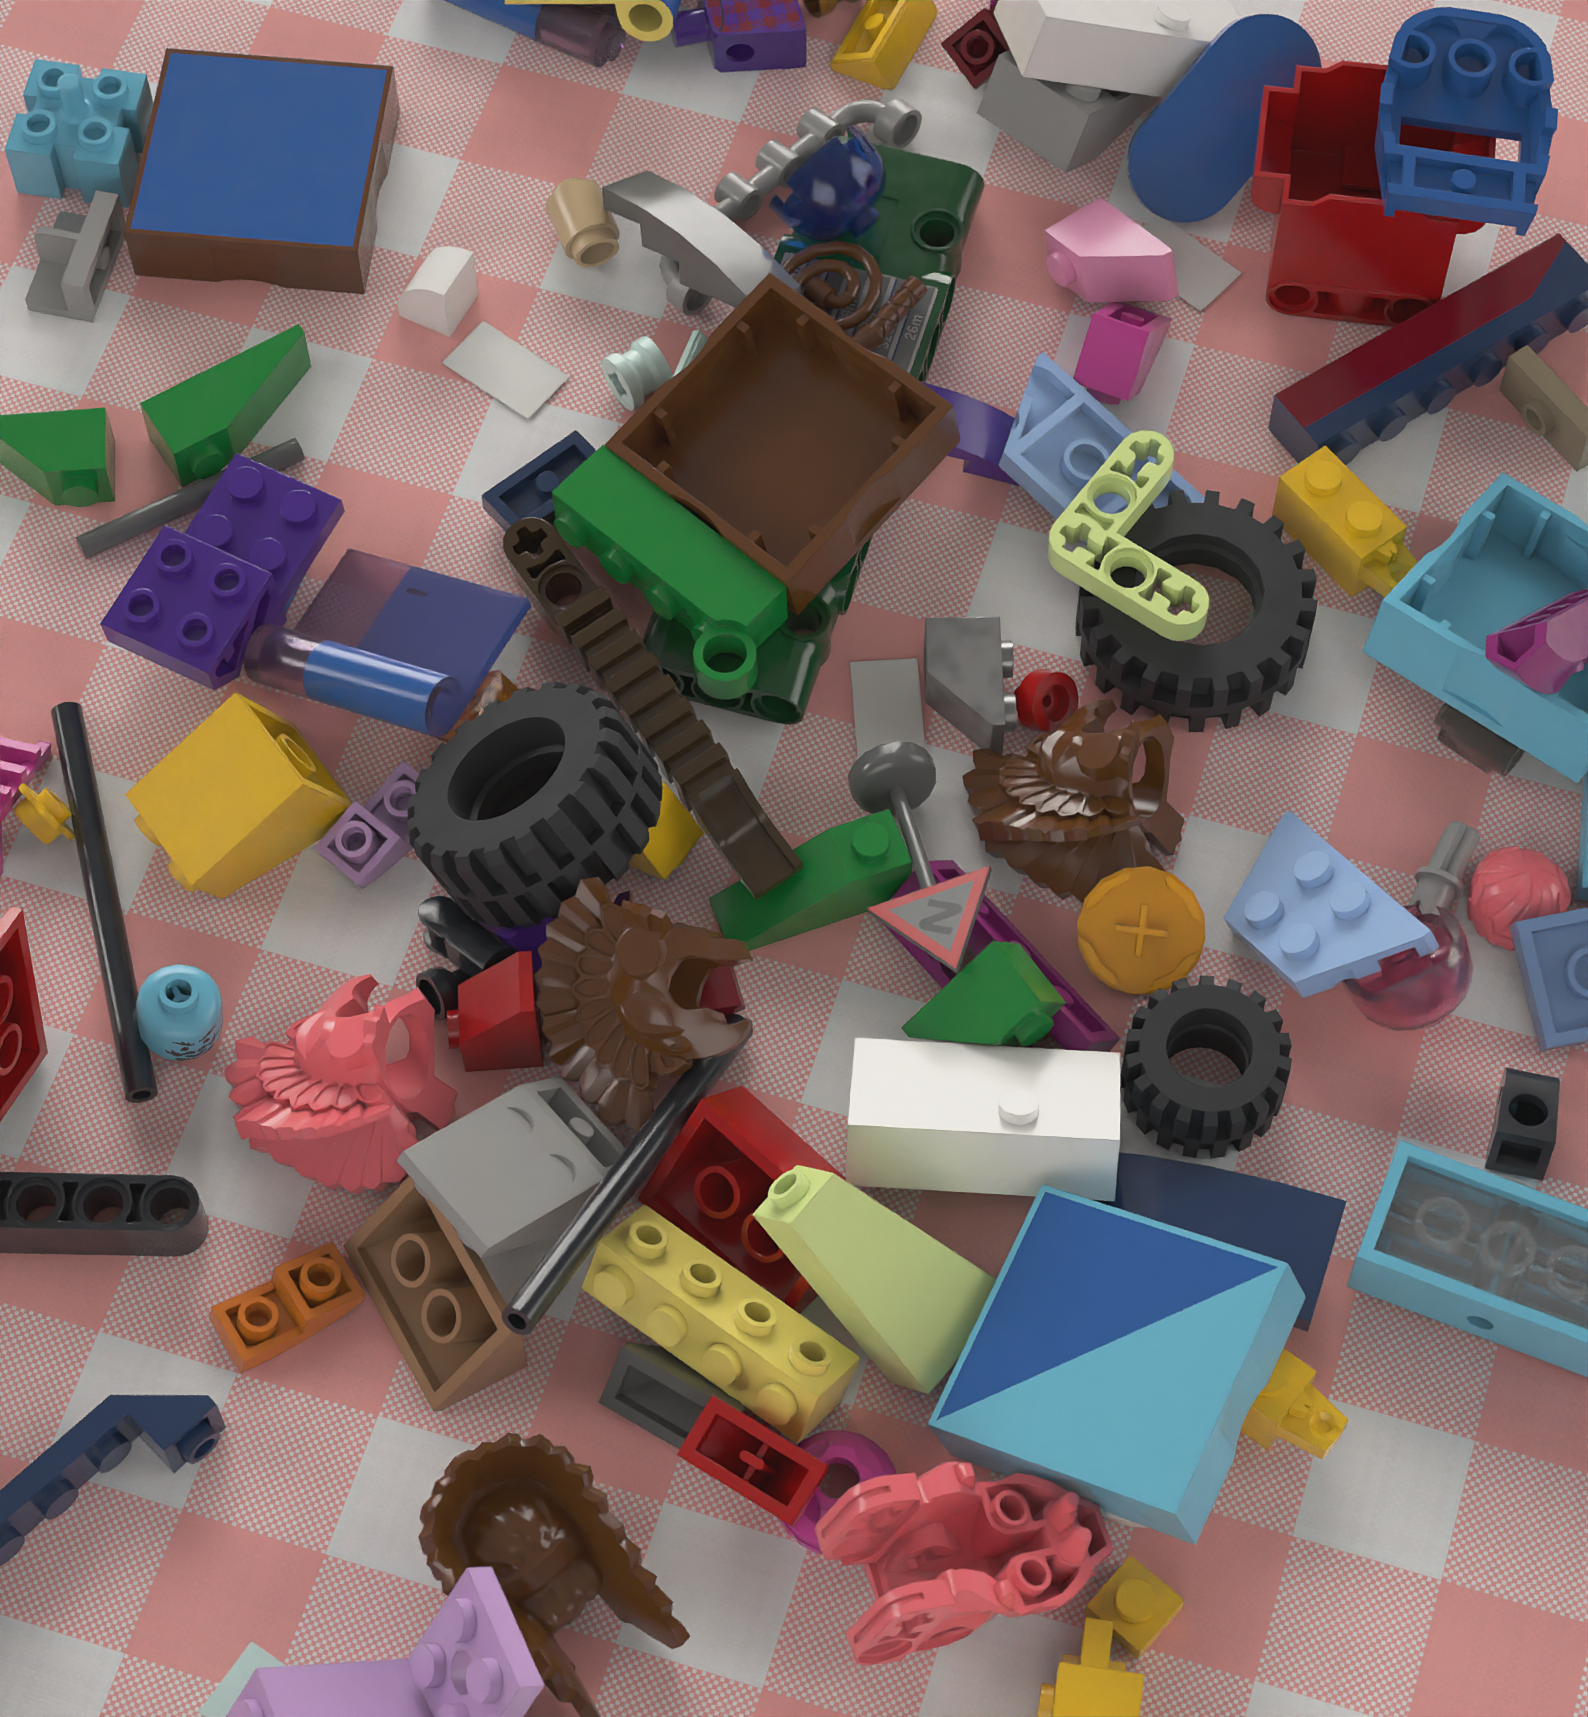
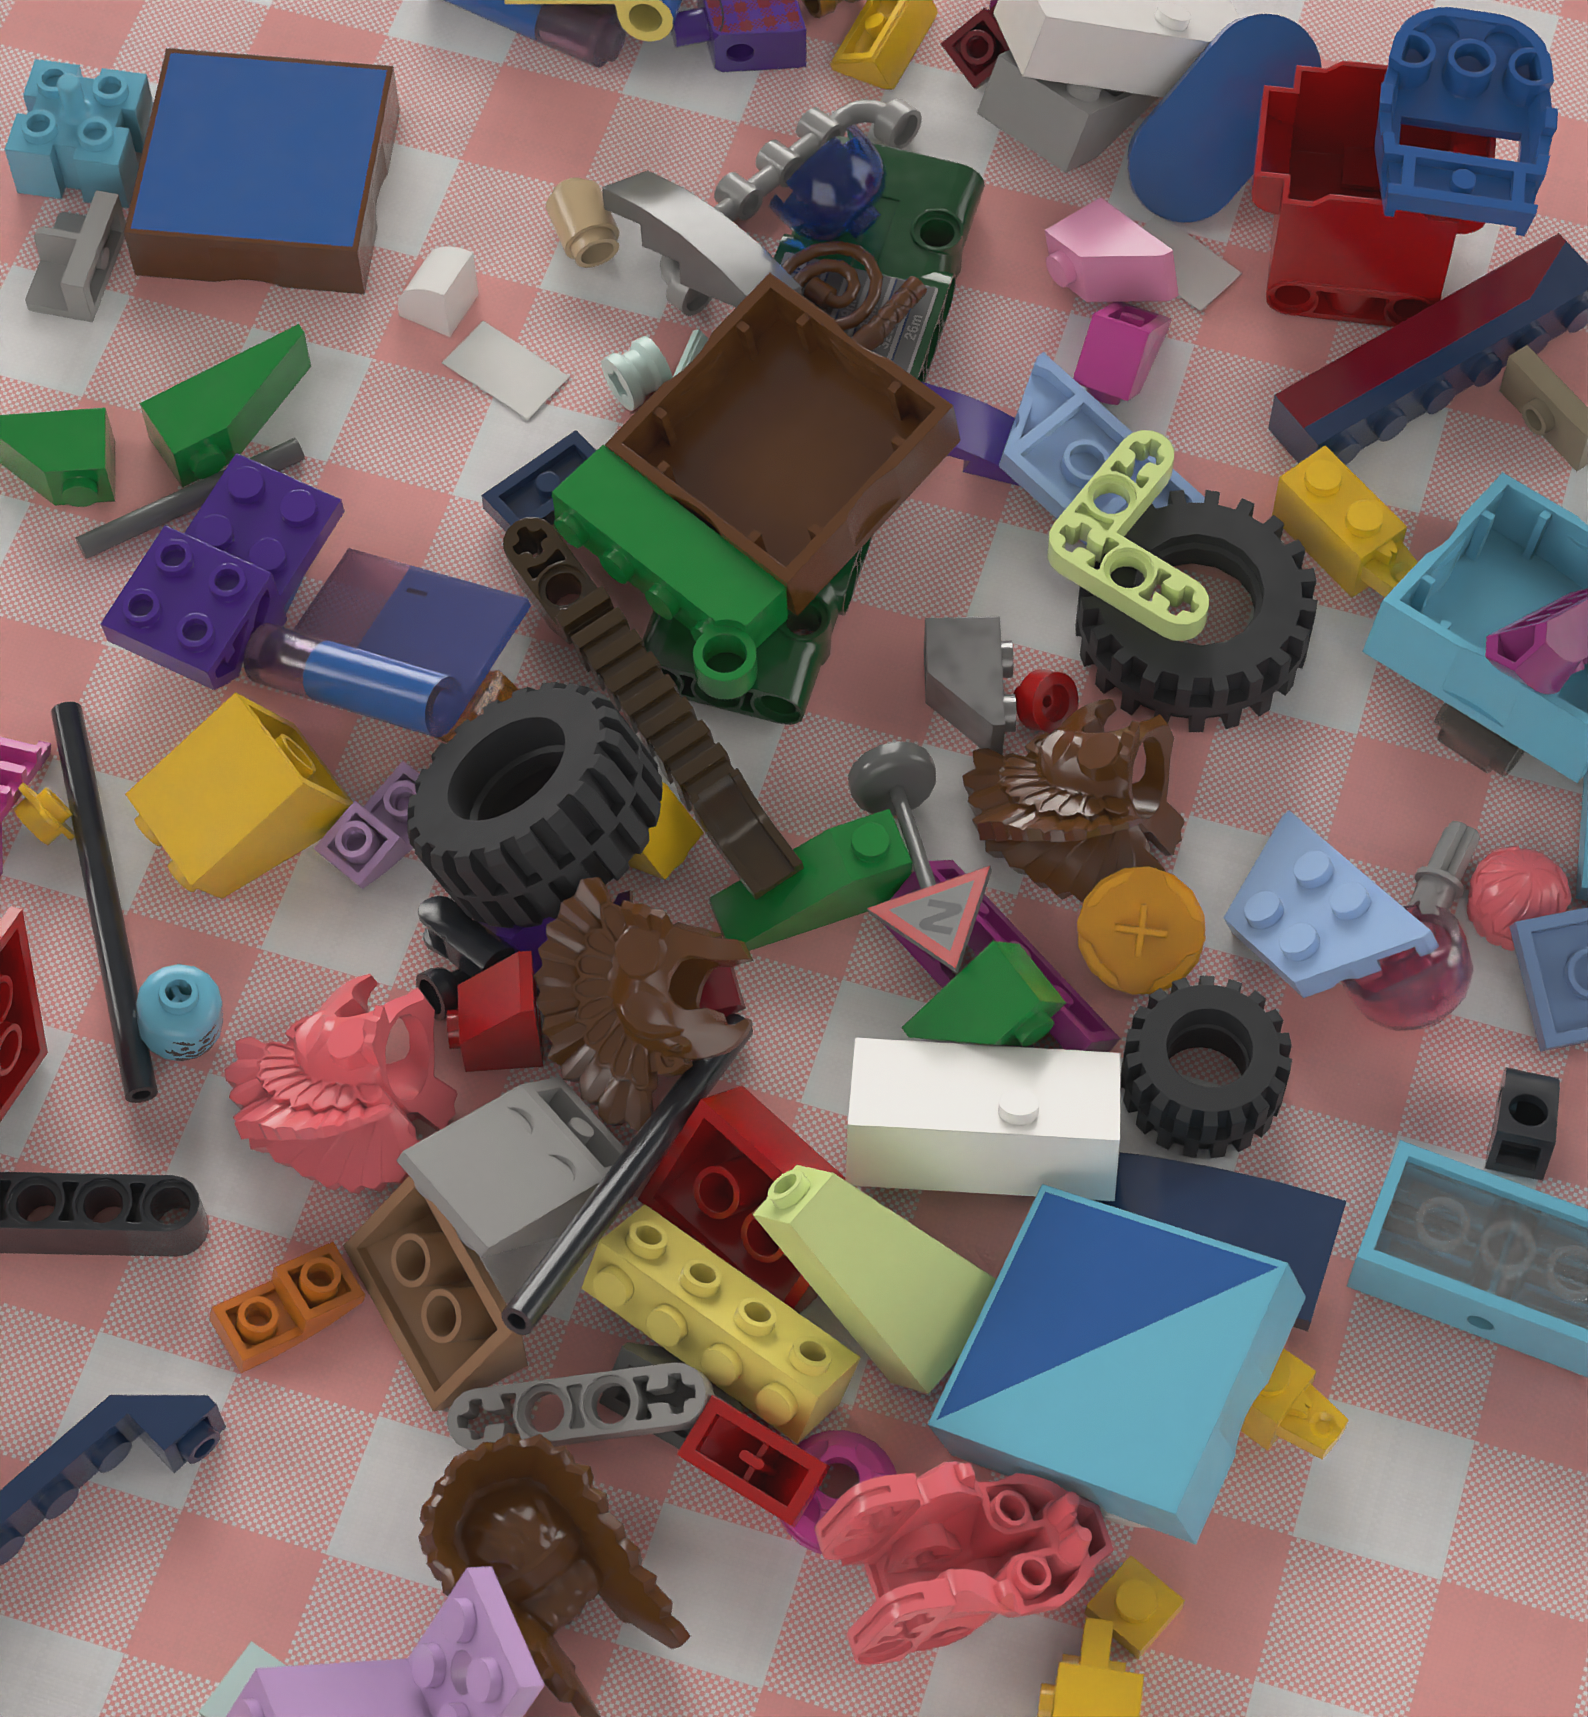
(580, 1400): none -> light grey beam
(886, 703): white sticker -> none

